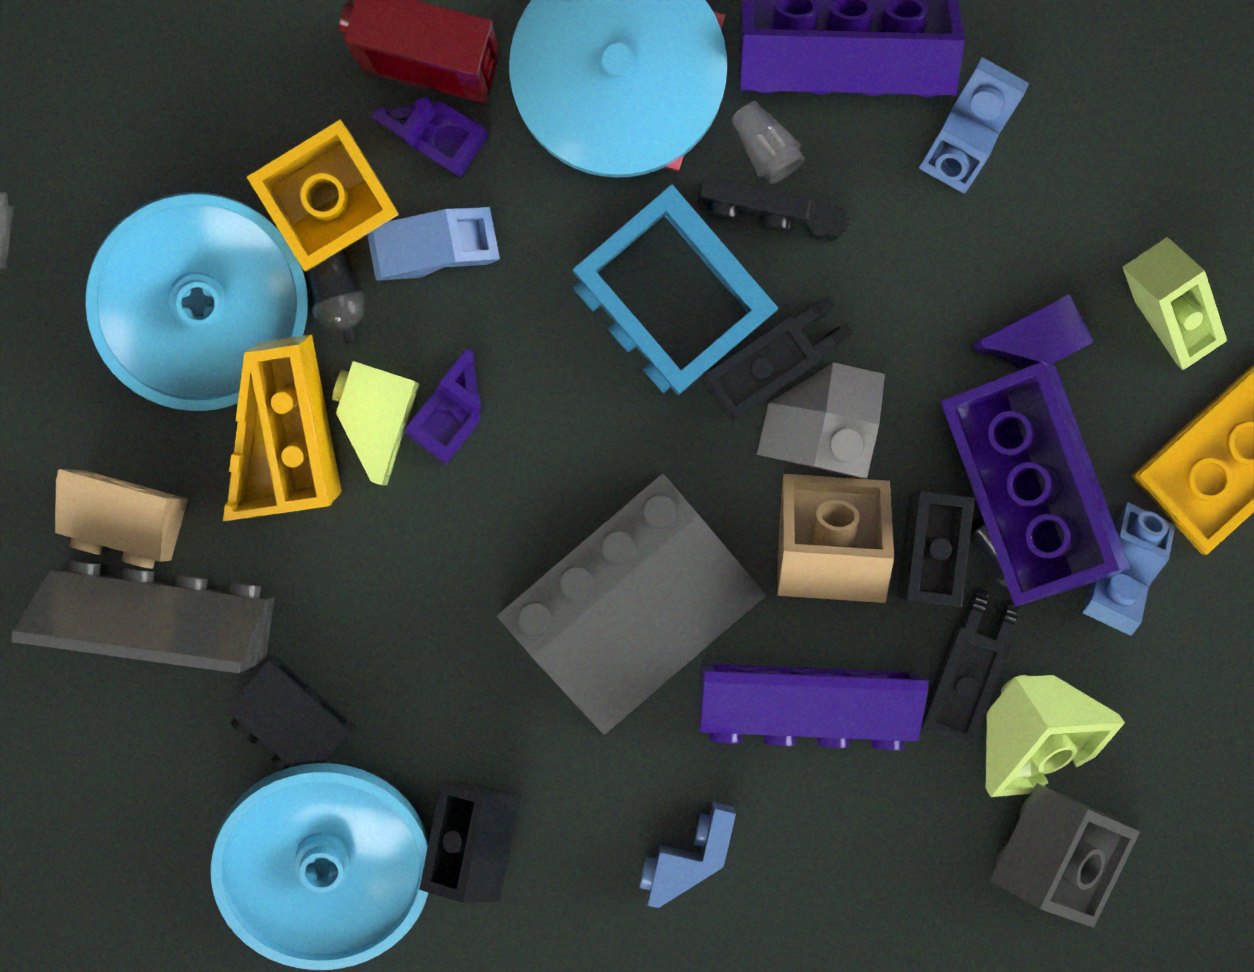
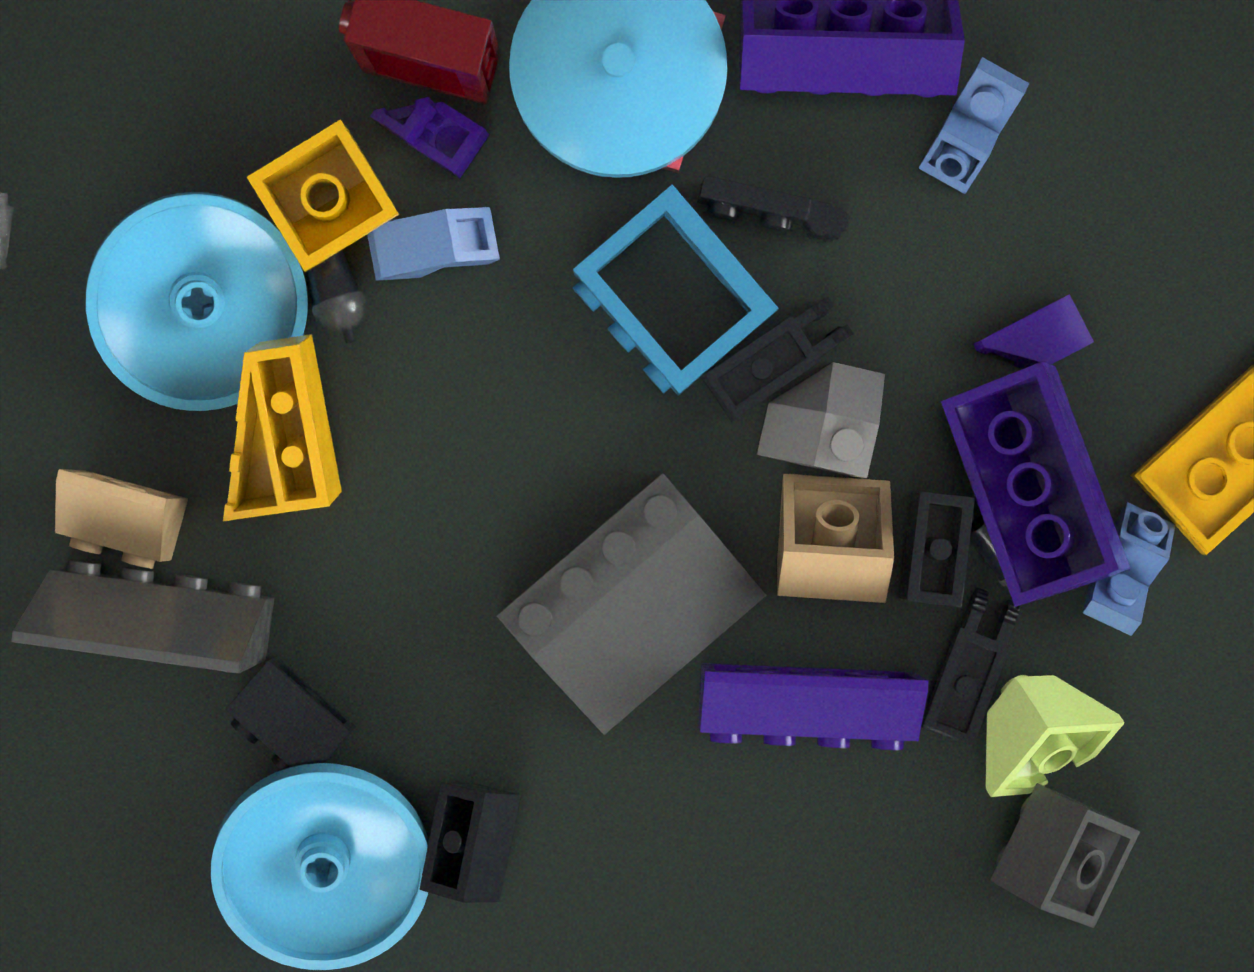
(374, 415): yellowish green slope -> none
(449, 413): dark purple slope -> none
(679, 869): medium blue slope -> none
(767, 143): clear cone -> none
(1176, 301): yellowish green slope -> none

